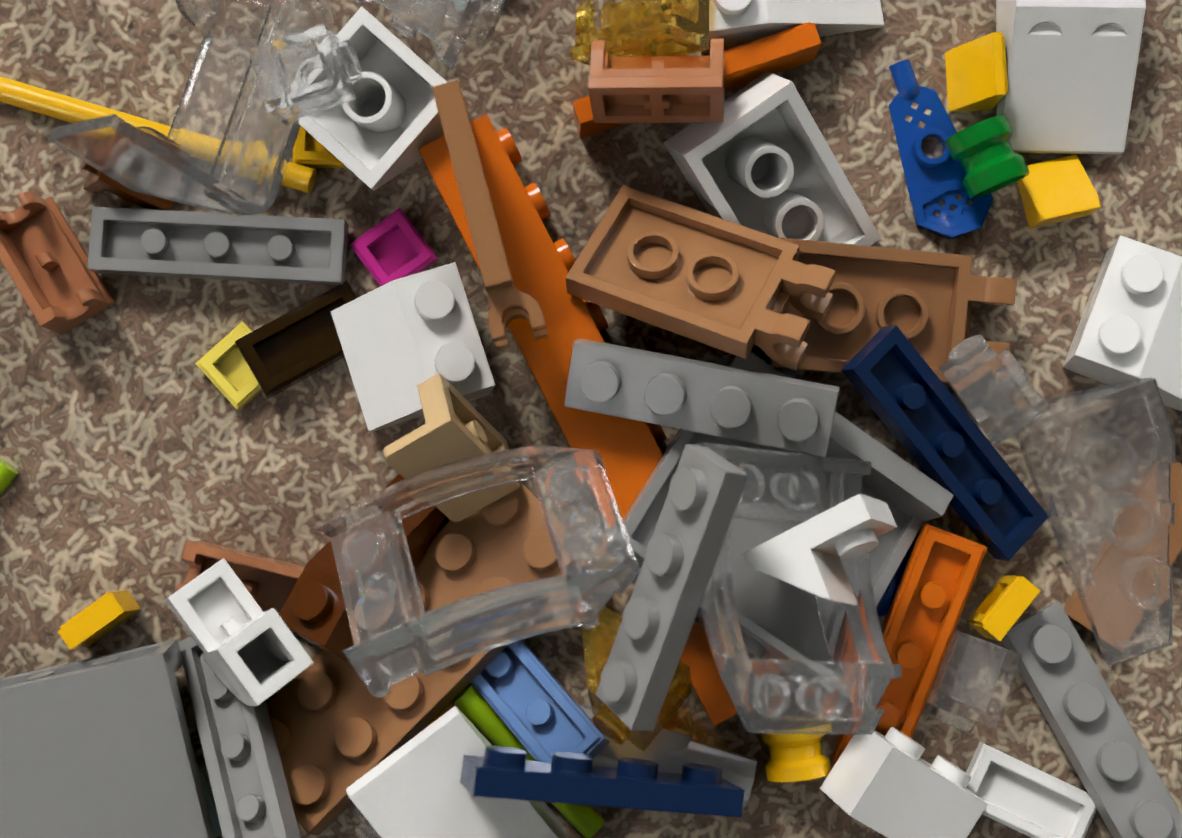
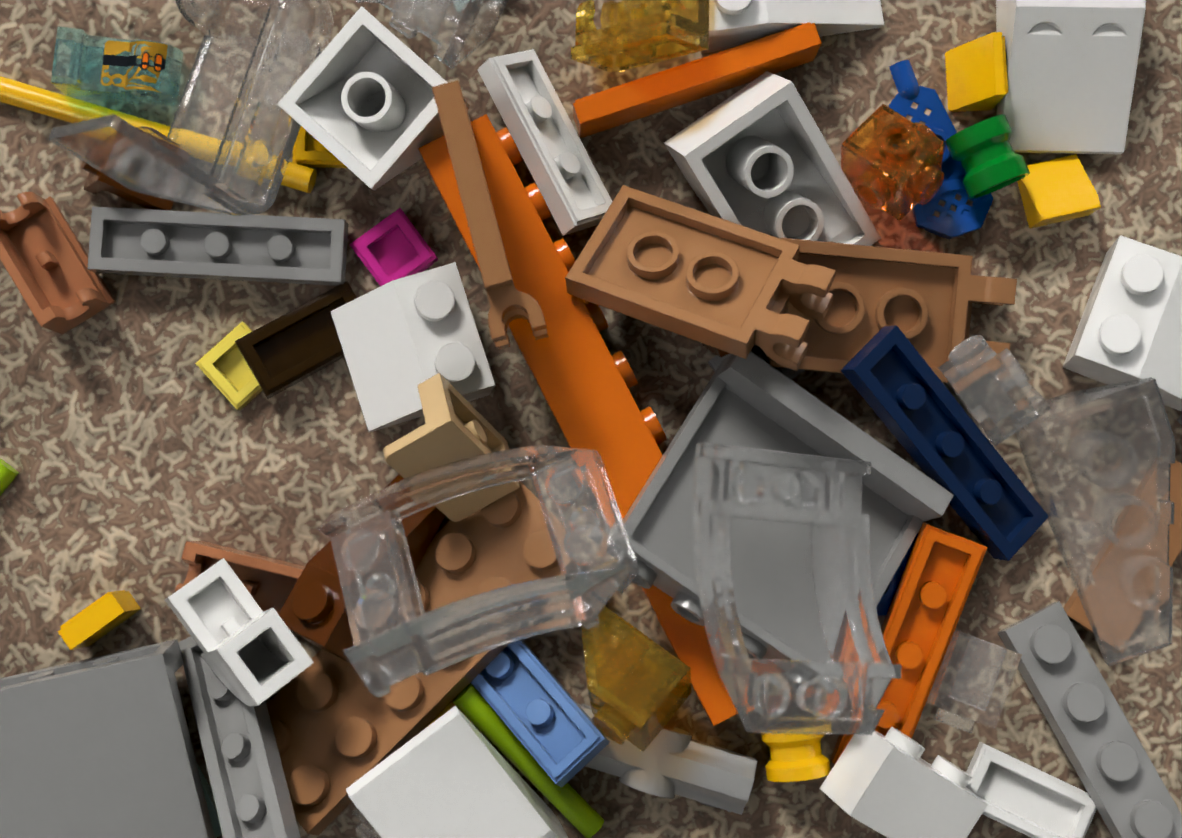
(116, 69): none -> clear light blue leg
(284, 70): clear brick -> none
(546, 140): none -> white tile
(575, 780): dark blue plate -> none
(657, 87): nougat hinge -> none
(670, 586): light grey plate -> none
(701, 397): light grey plate -> none
(811, 551): white slope -> none
(893, 162): none -> clear orange brick
(1003, 606): yellow tile -> none

